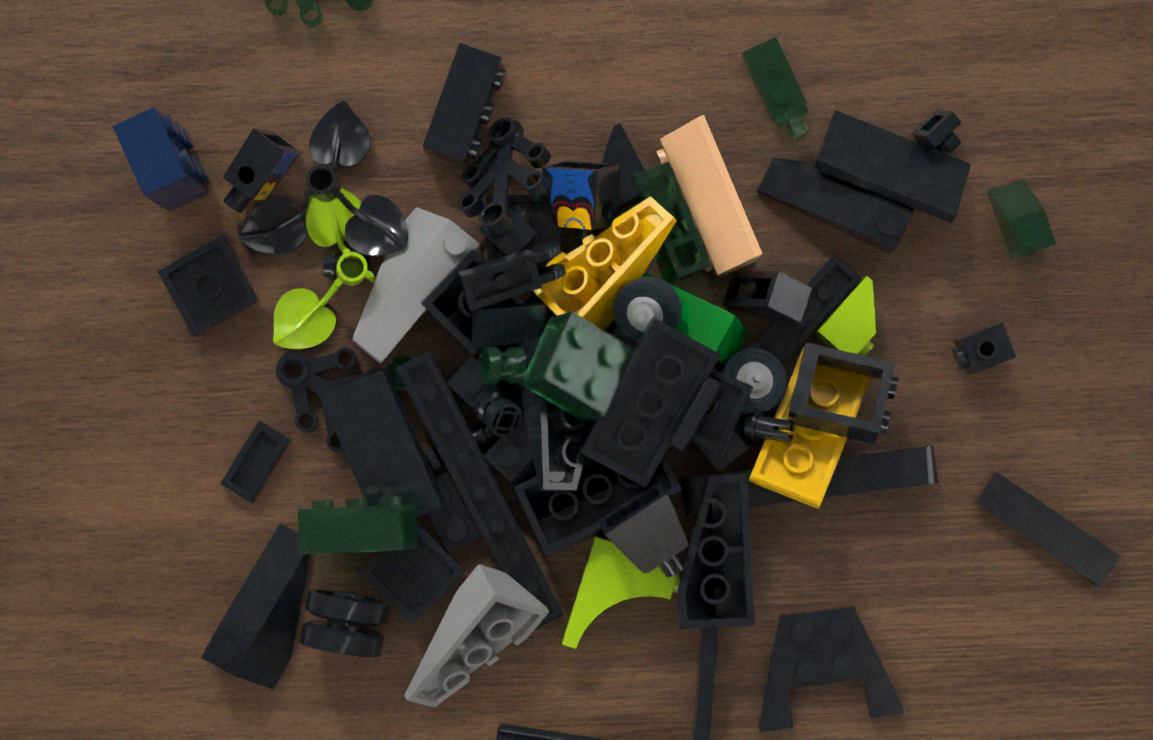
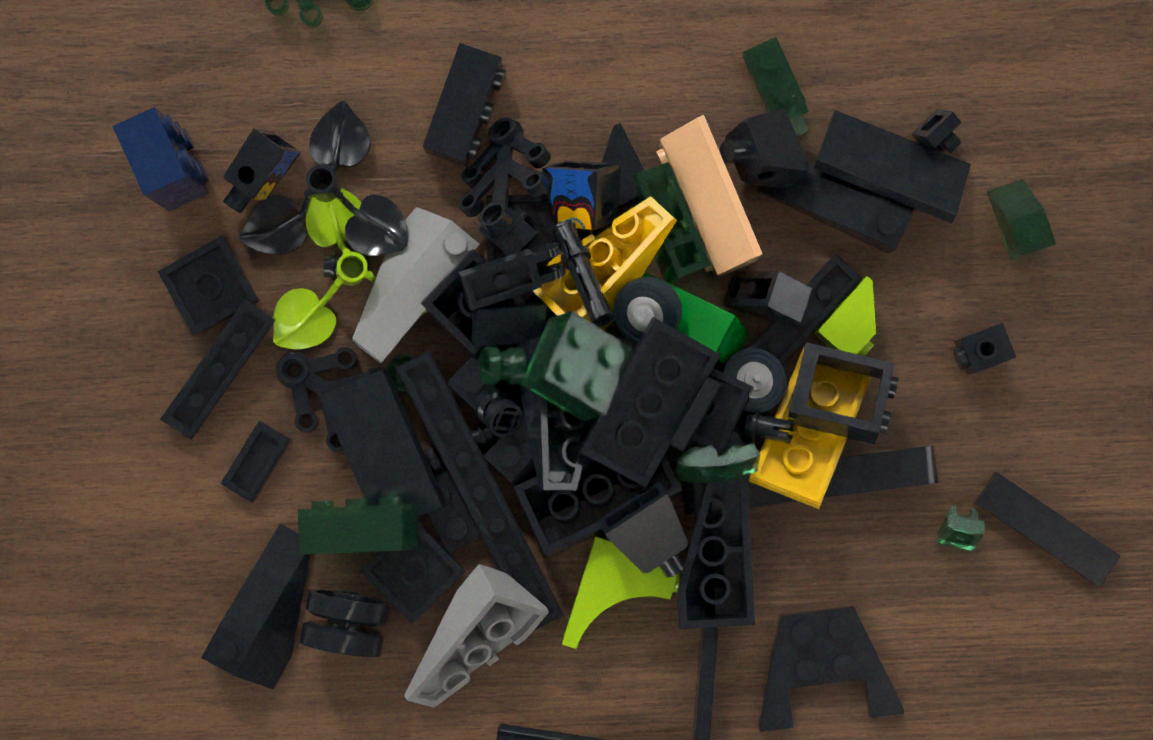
(218, 368): none -> black tile
(577, 260): none -> black pin
(706, 466): none -> clear green slope
(766, 151): none -> black torso
(960, 530): none -> clear green tile

